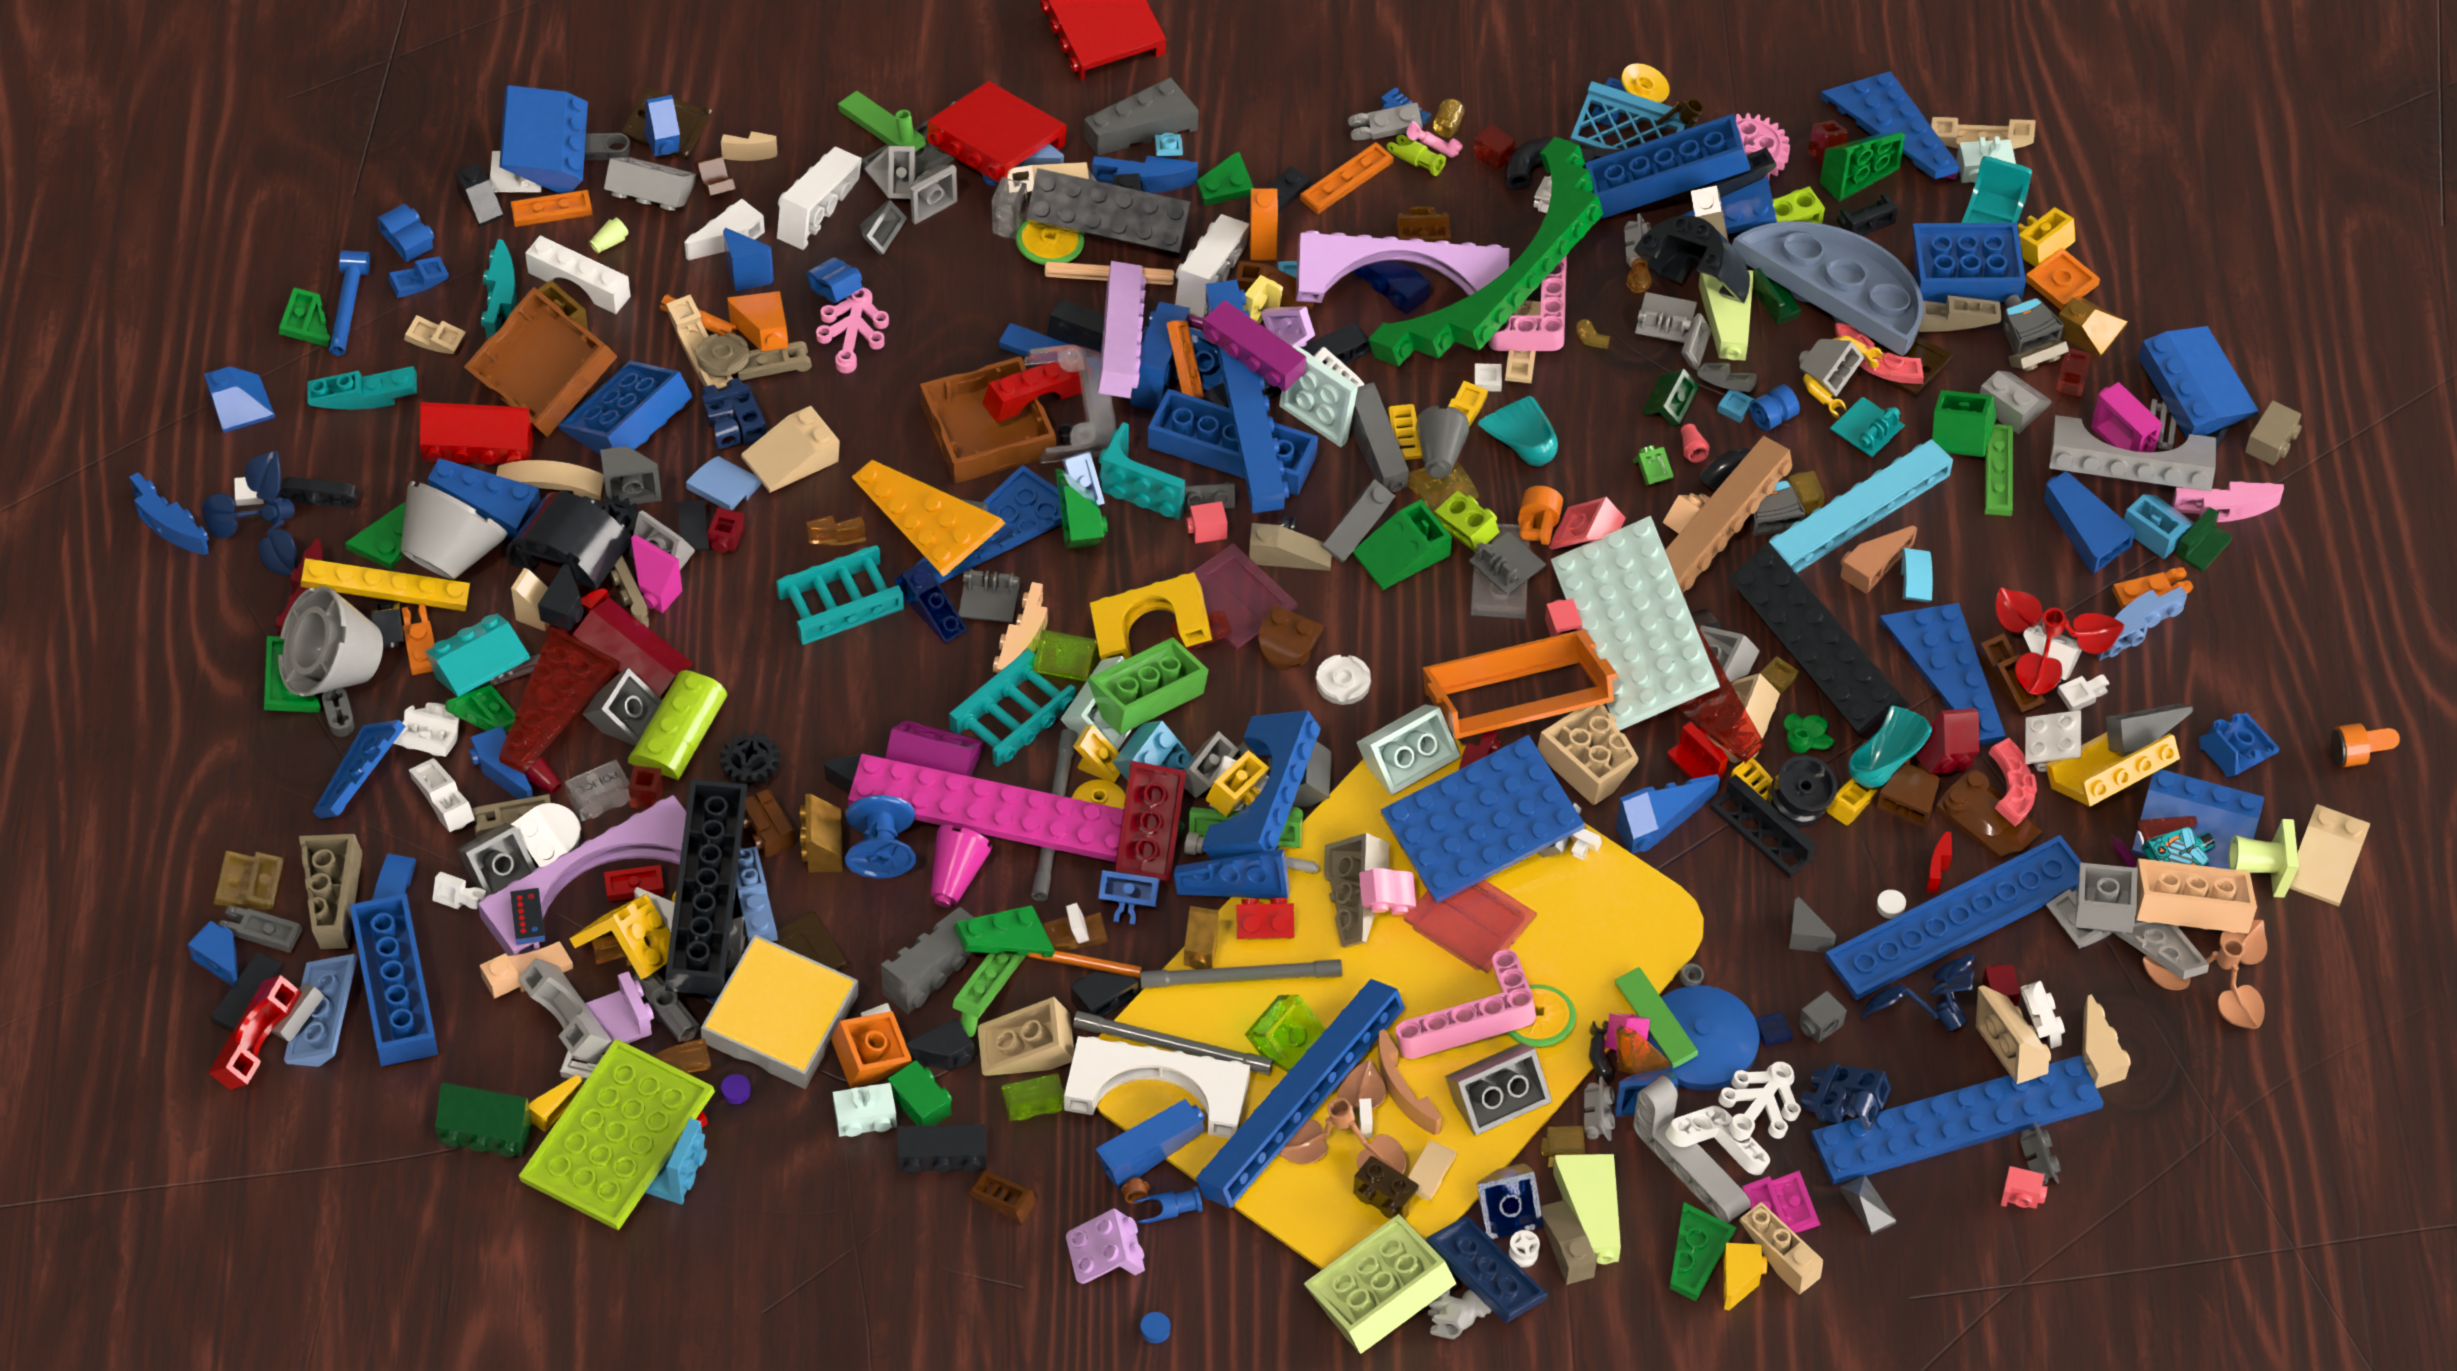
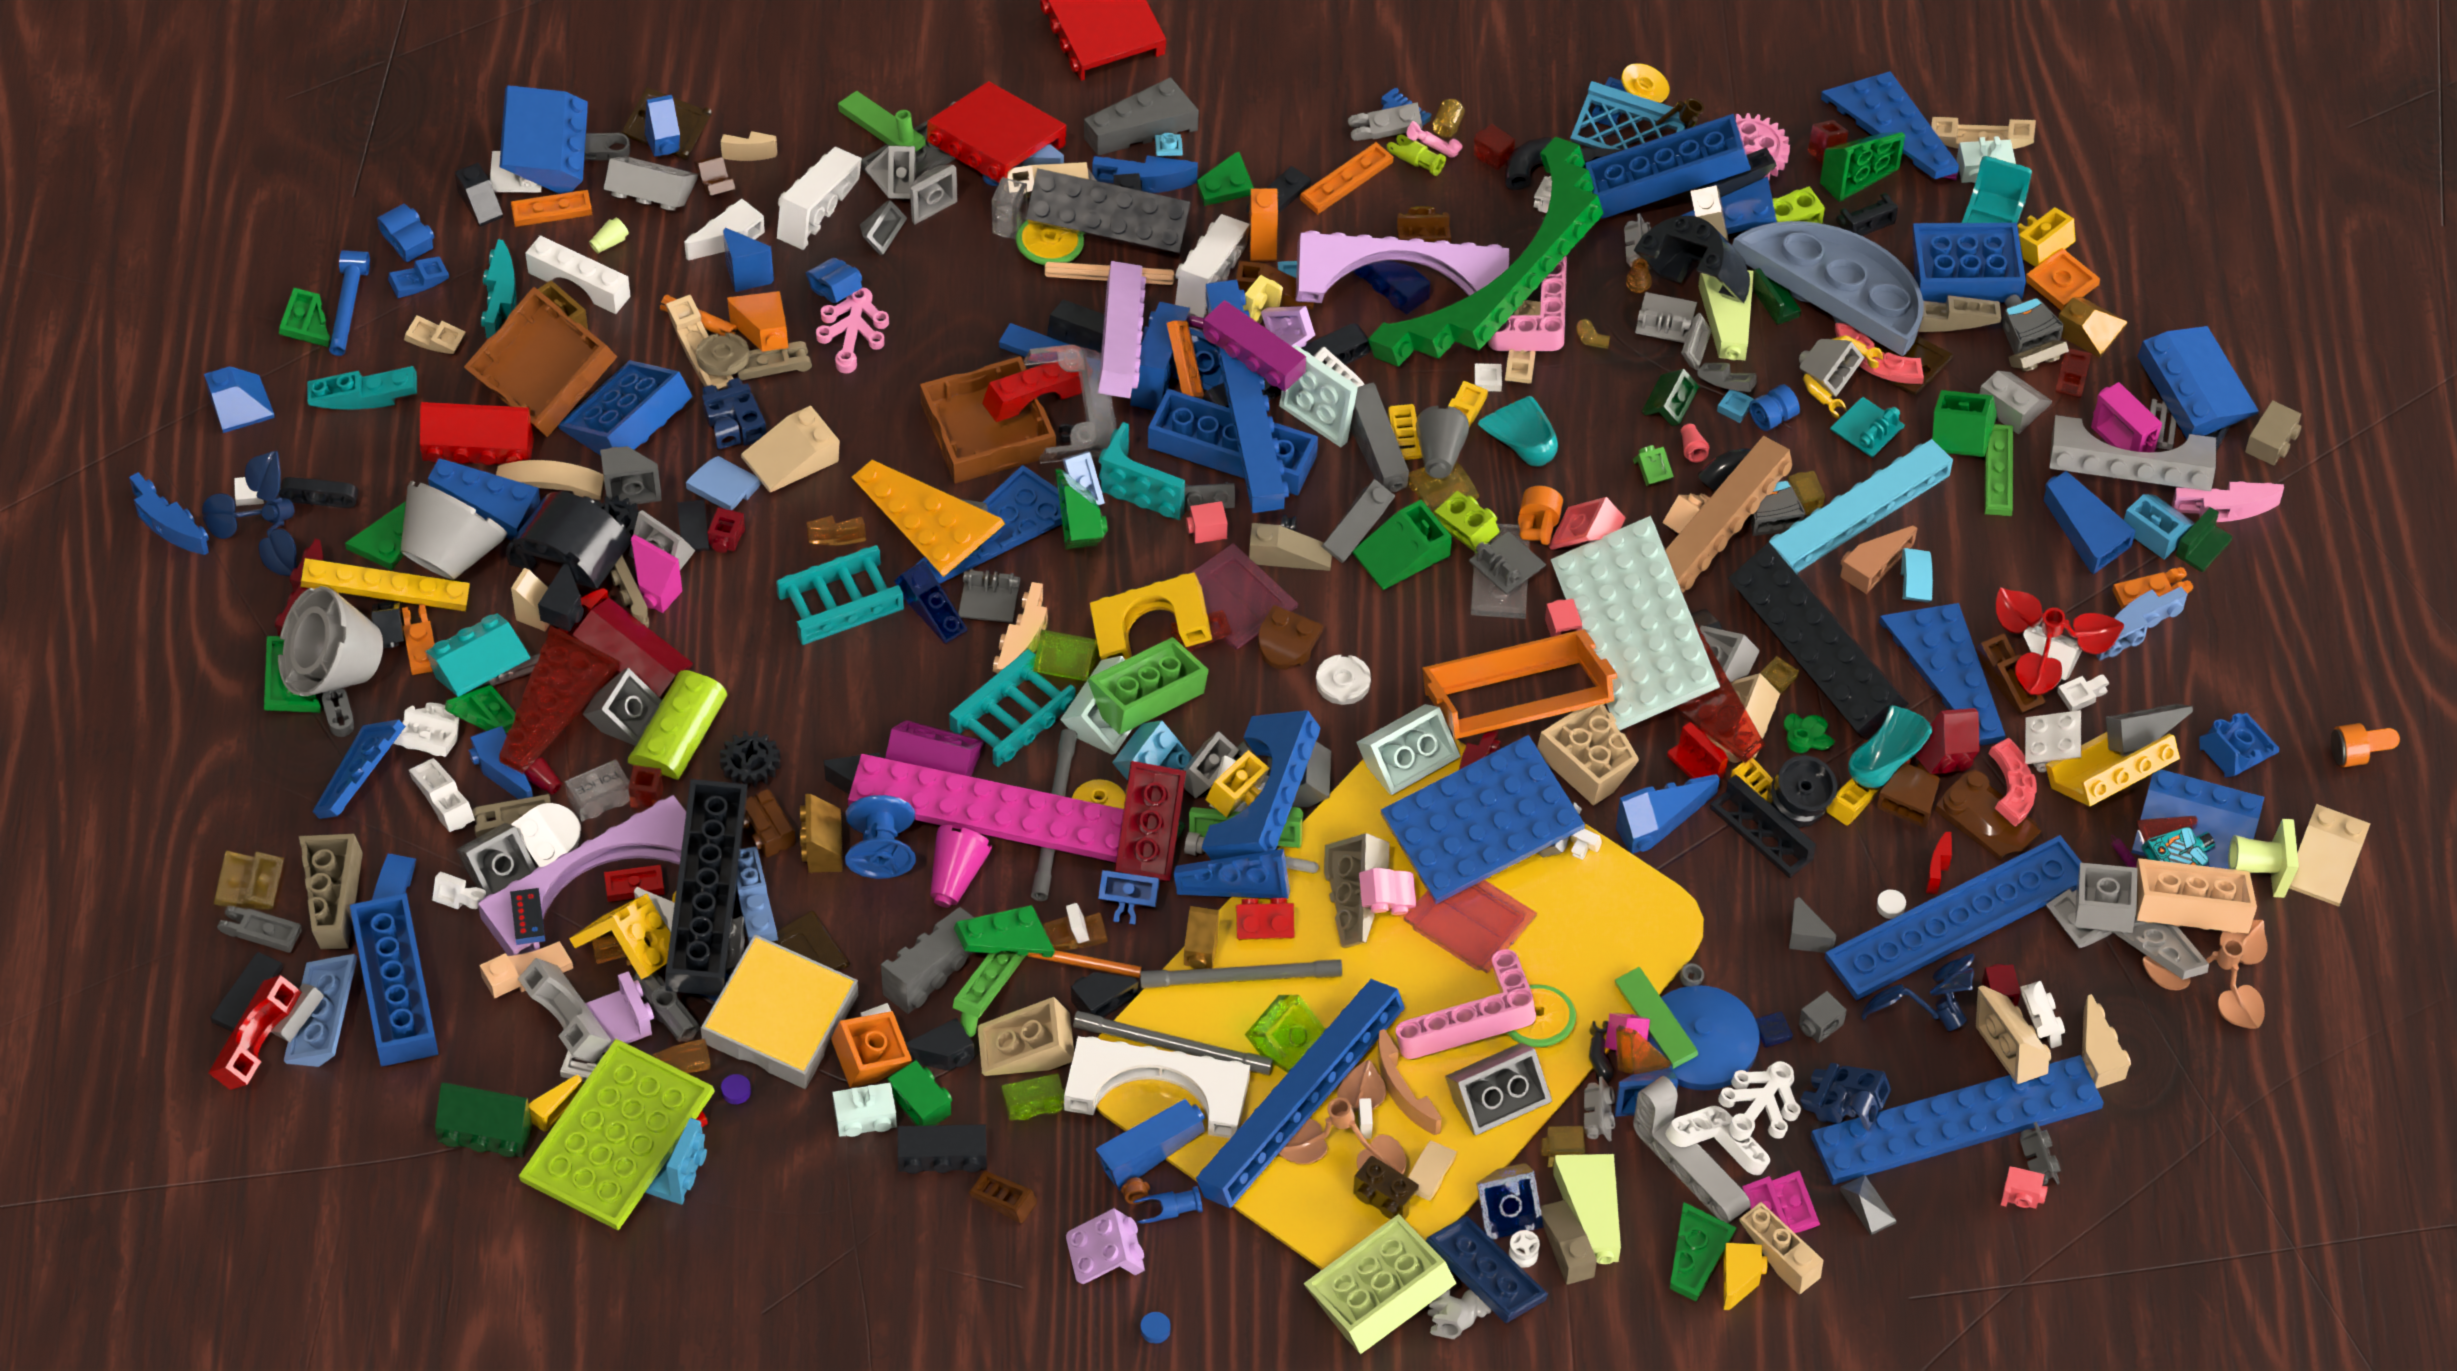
(216, 952): blue slope -> none
(1097, 754): yellow slope -> none

